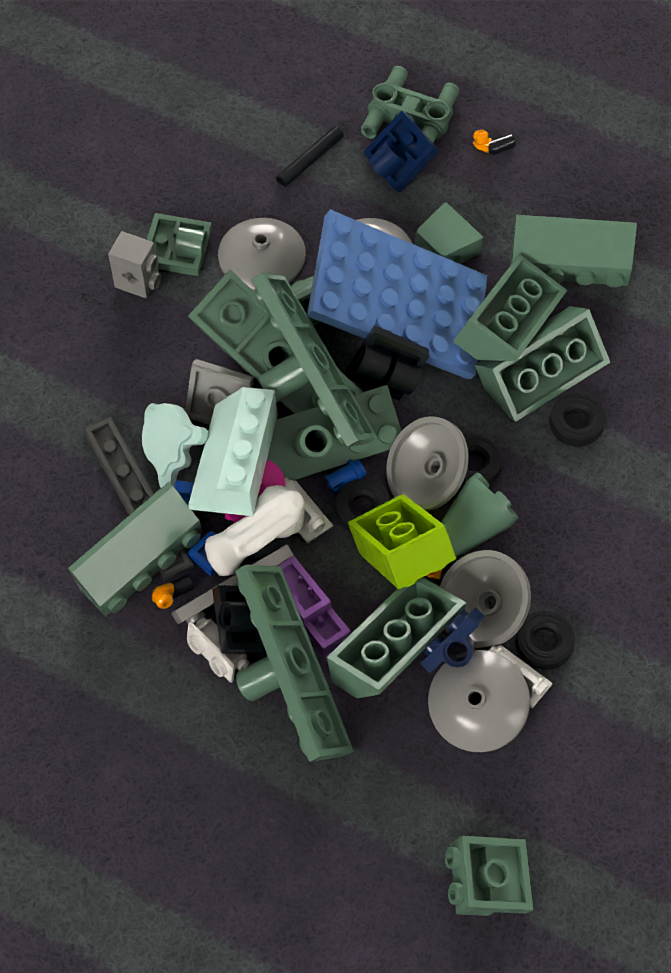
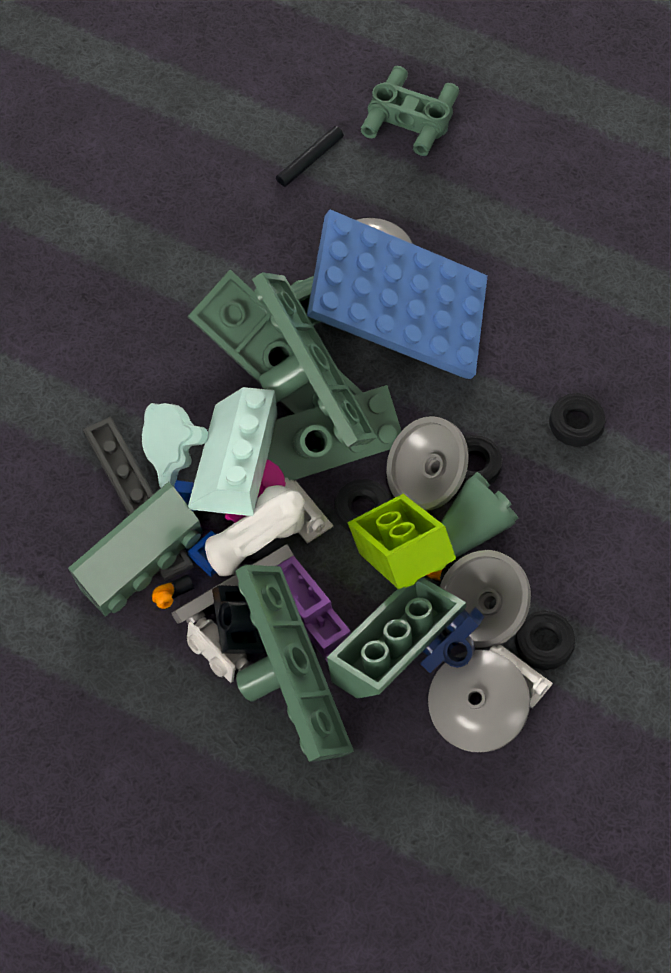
(134, 265): light grey brick -> none
(179, 243): sand green plate -> none
(209, 386): light grey tile -> none
(280, 253): light grey dish -> none
(344, 475): blue pin -> none
(388, 361): black plate -> none
(400, 151): dark blue plate -> none
(449, 235): sand green torso -> none
(489, 876): sand green plate -> none
(490, 145): arm -> none
(510, 313): sand green slope -> none
(555, 360): sand green slope -> none
(576, 248): sand green slope -> none

